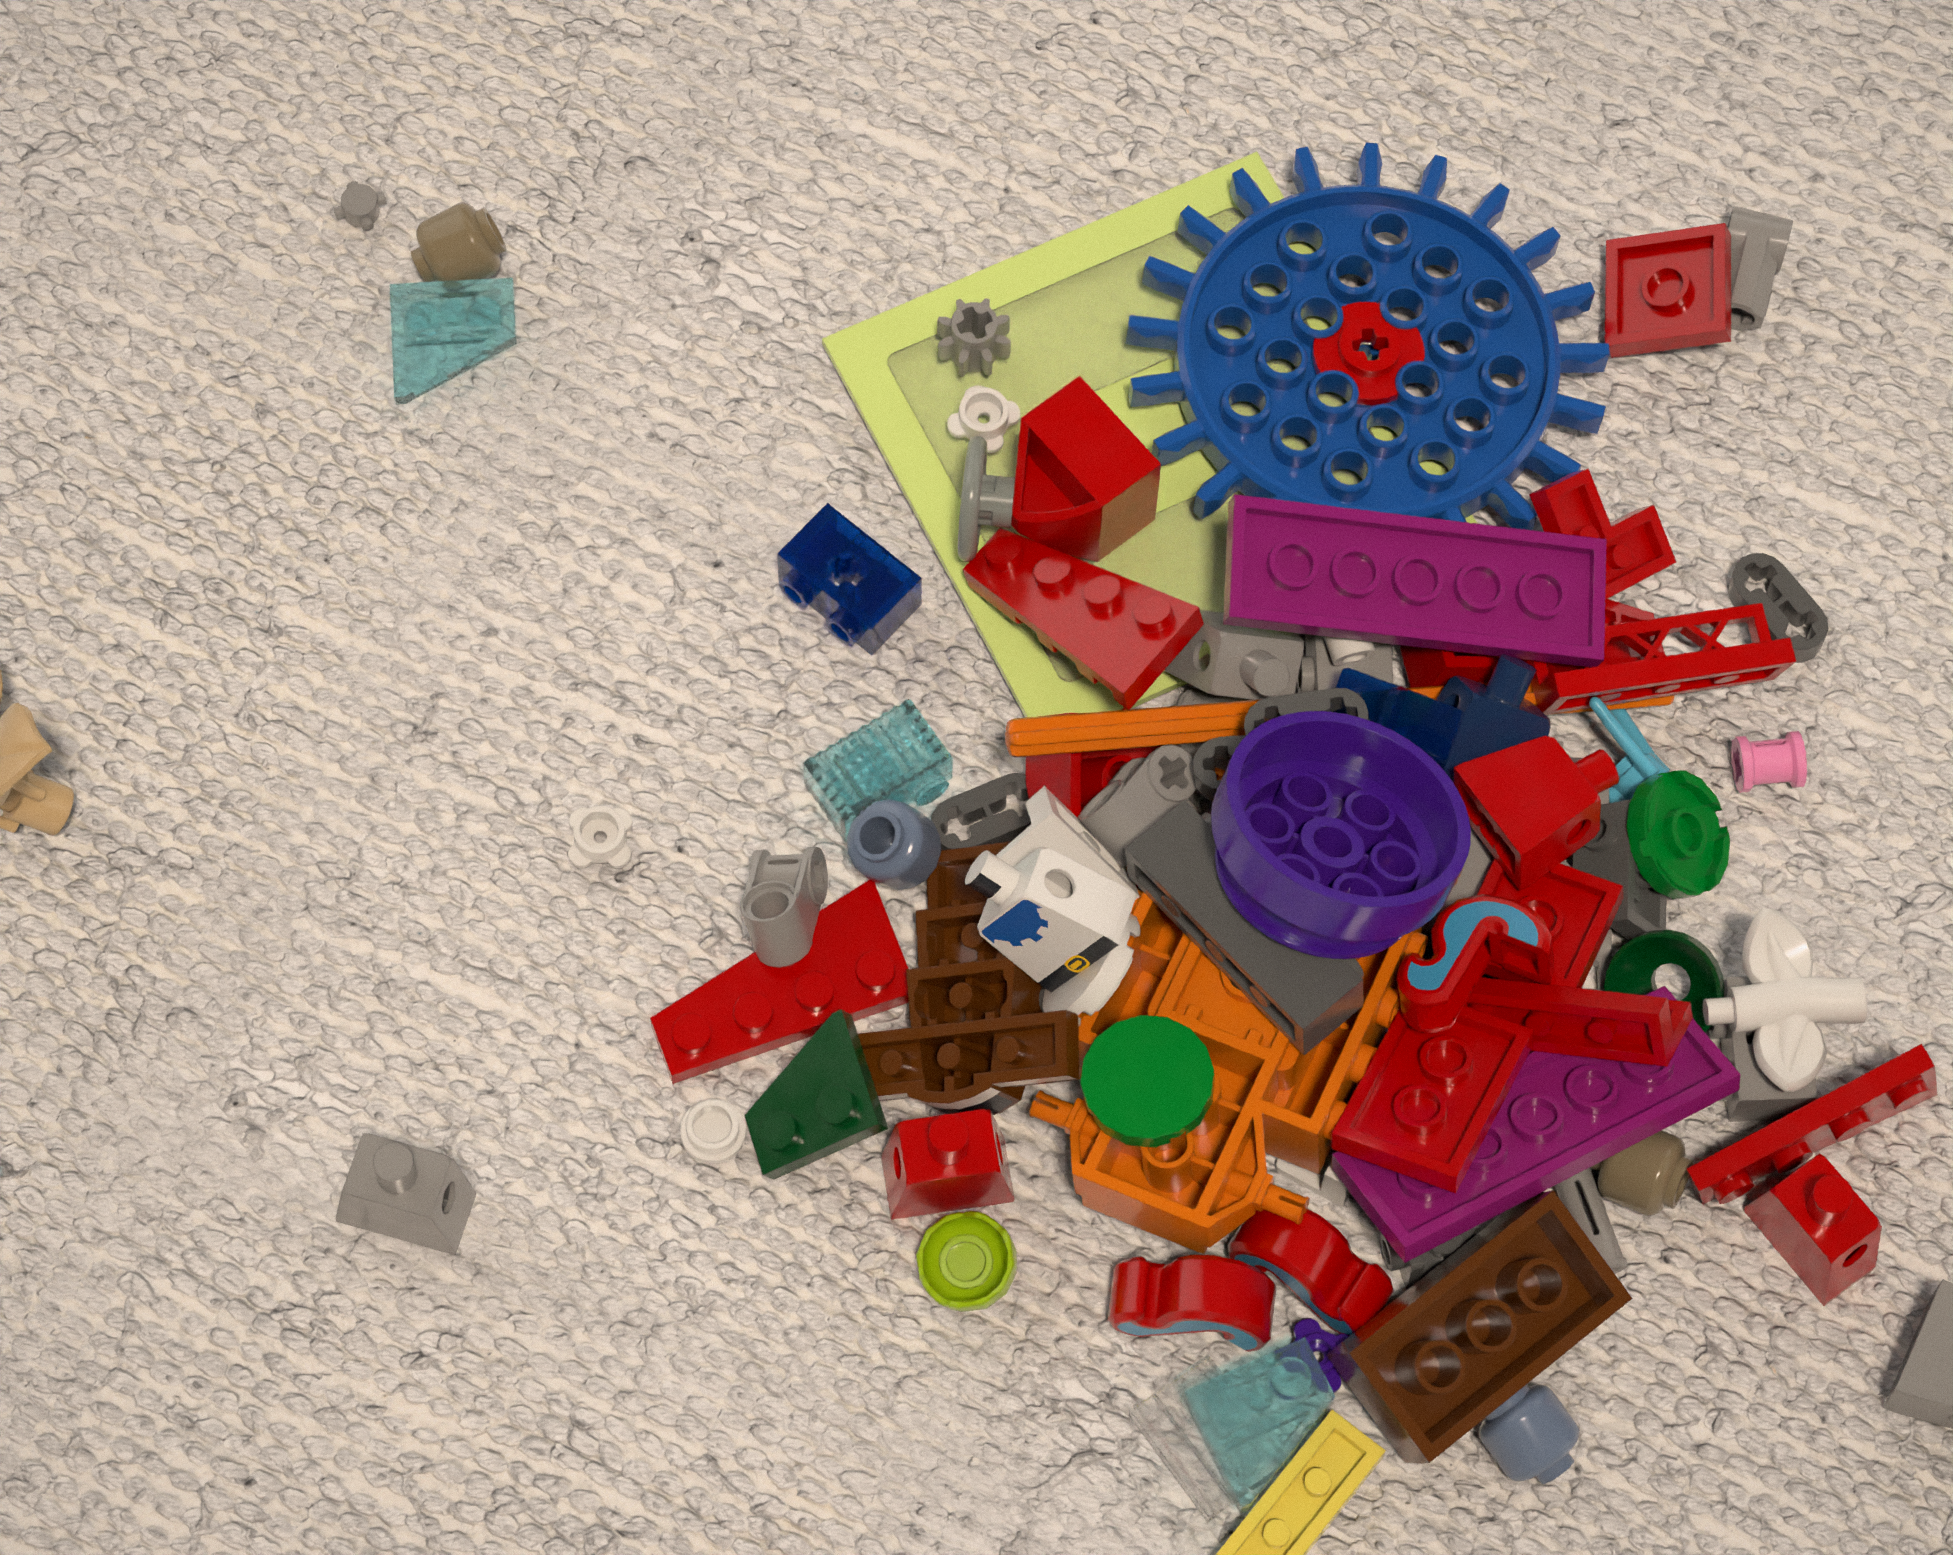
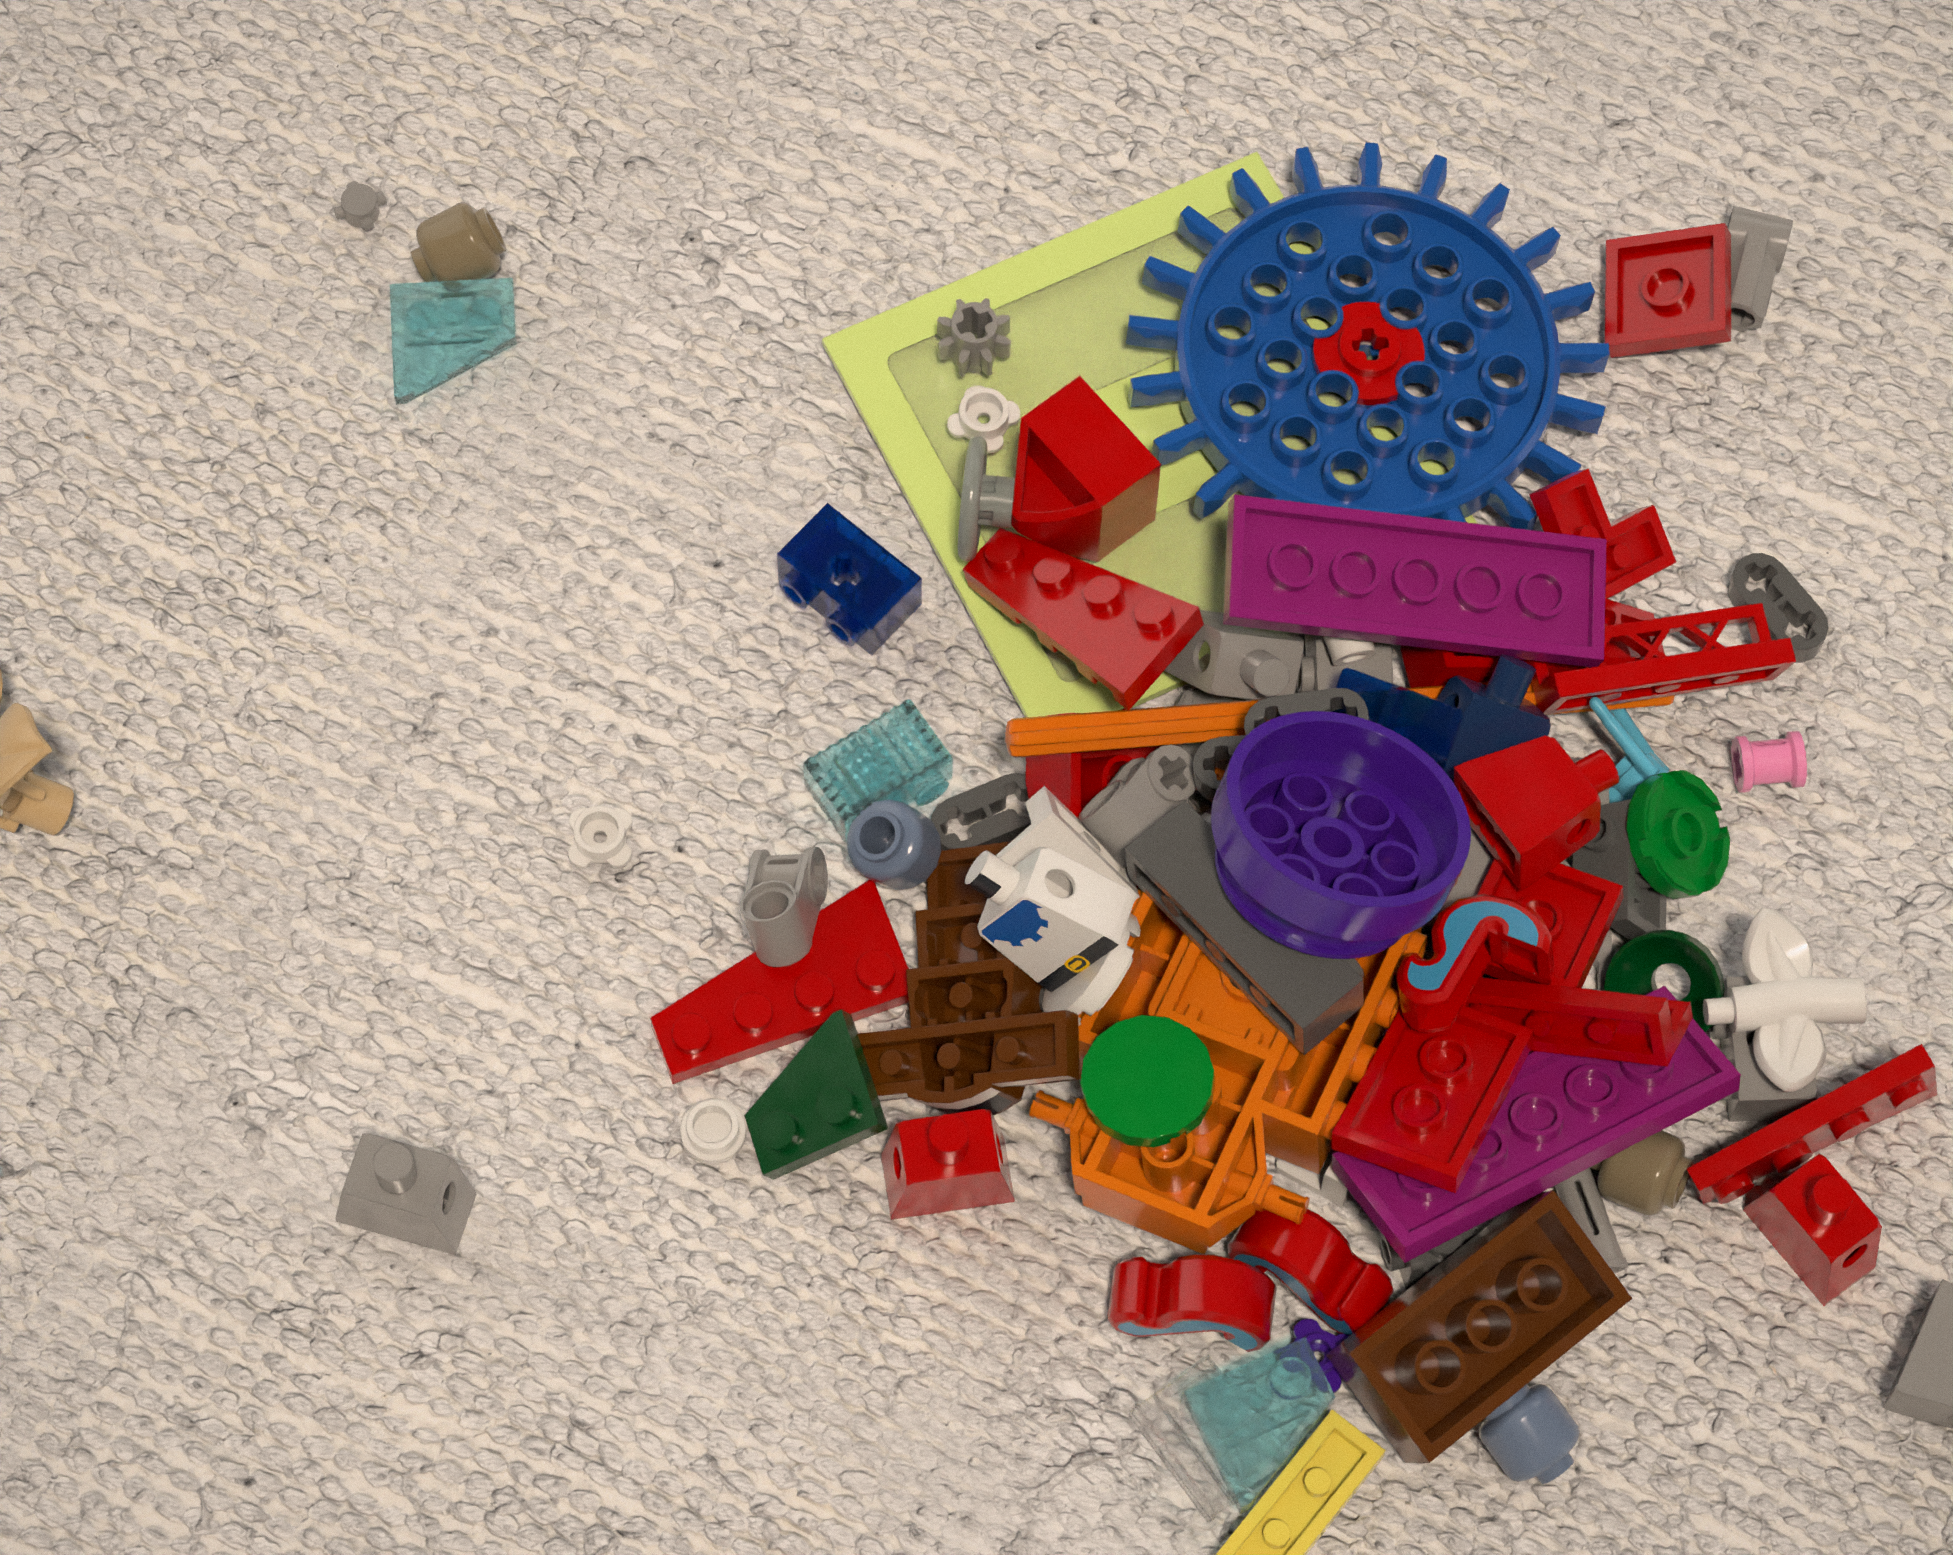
(967, 1261): lime hair -> none

